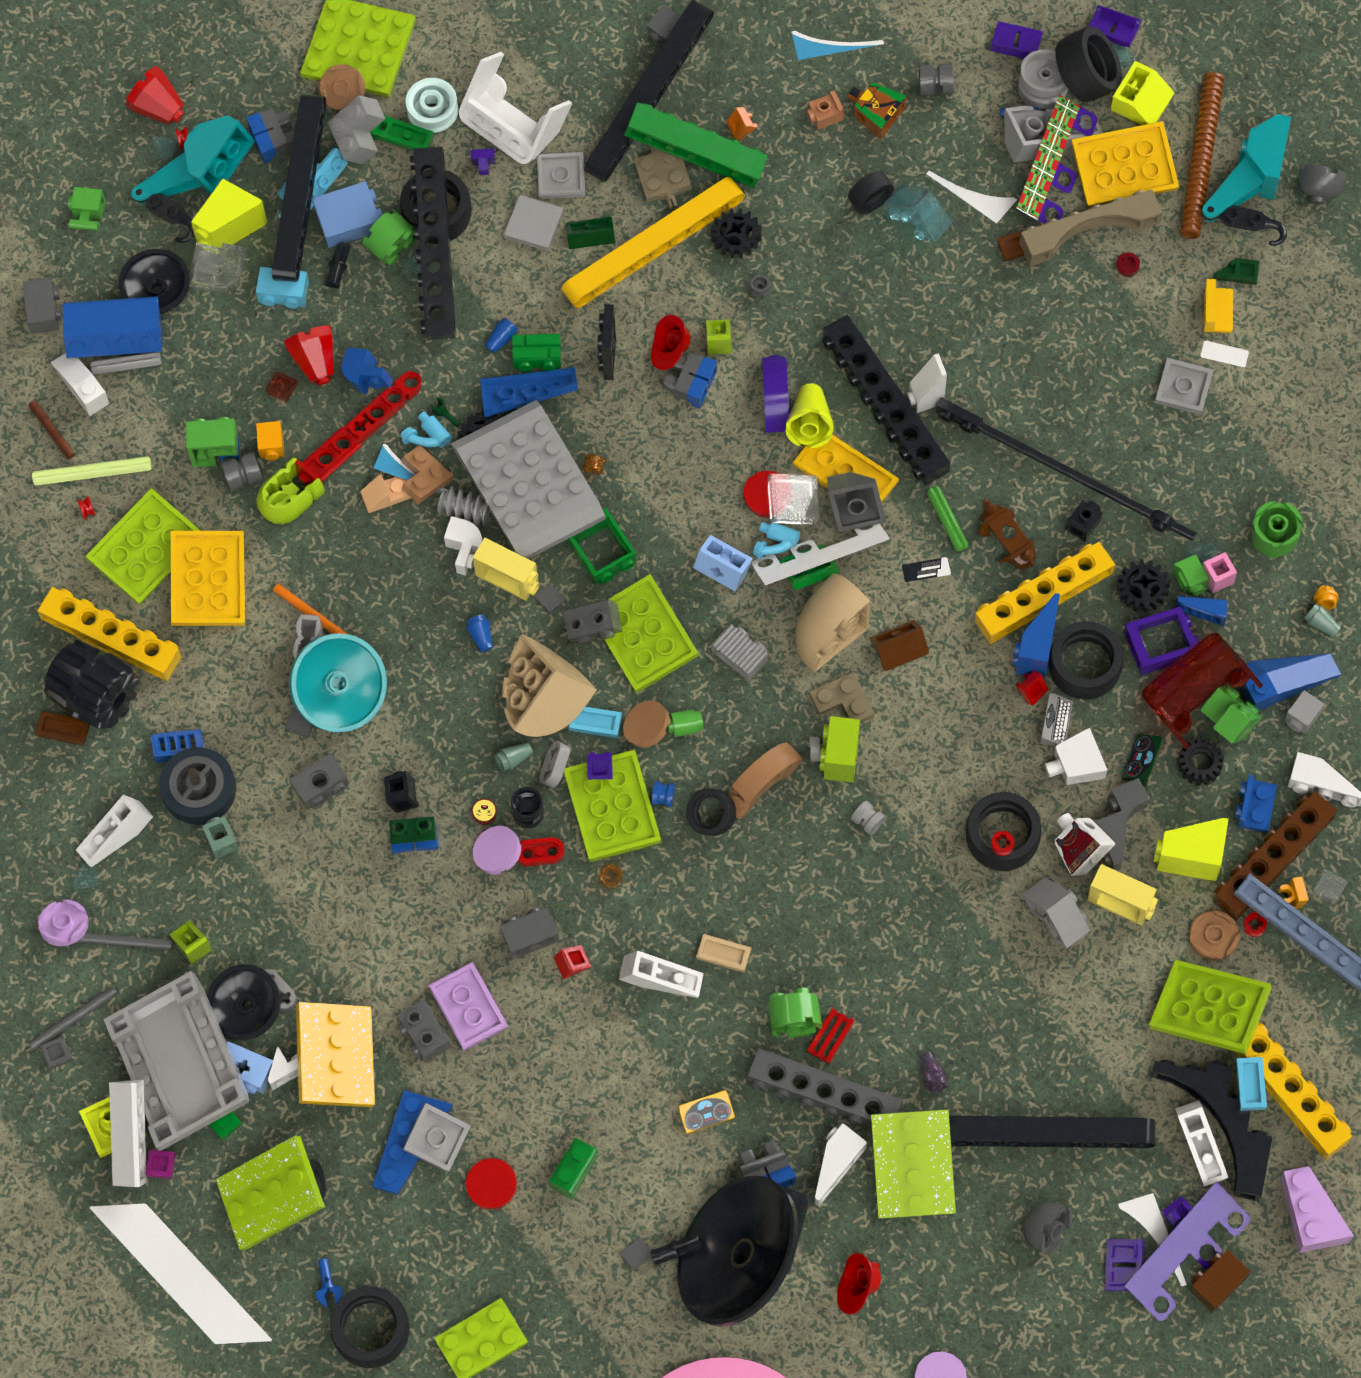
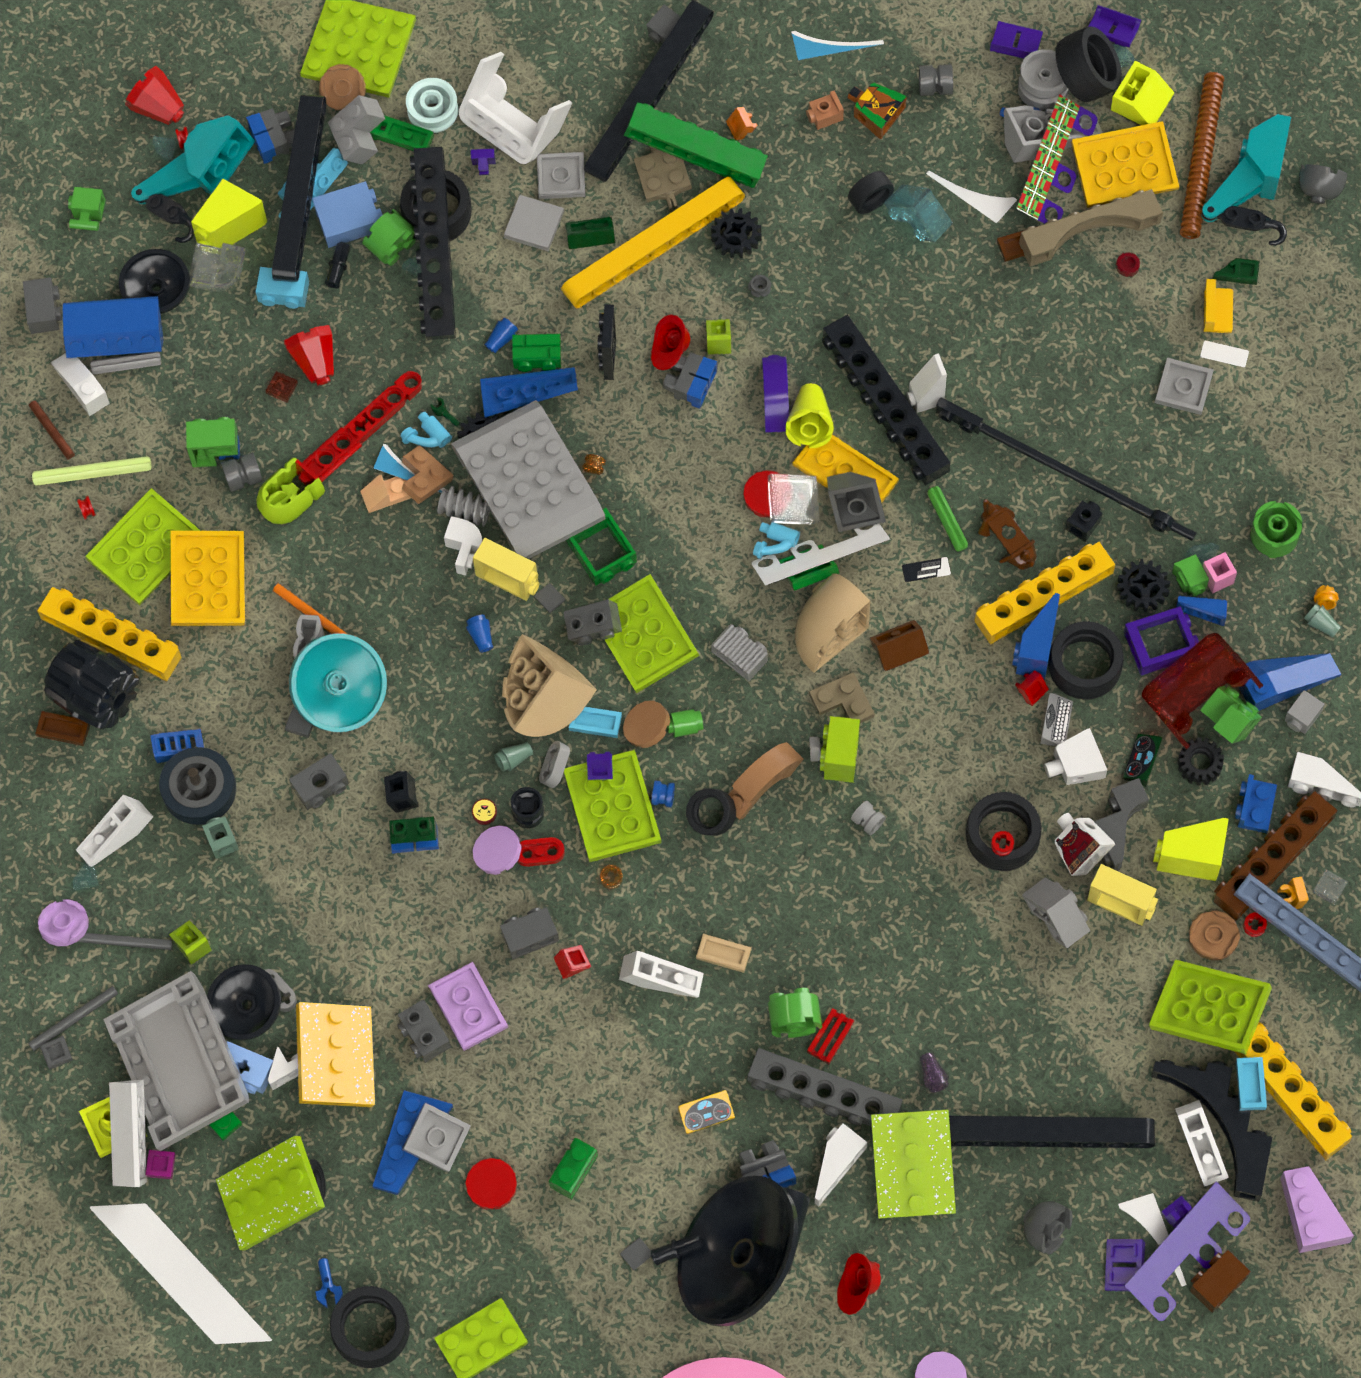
(270, 440): light orange brick -> none
(361, 372): blue brick -> none
(722, 563): light blue brick -> none

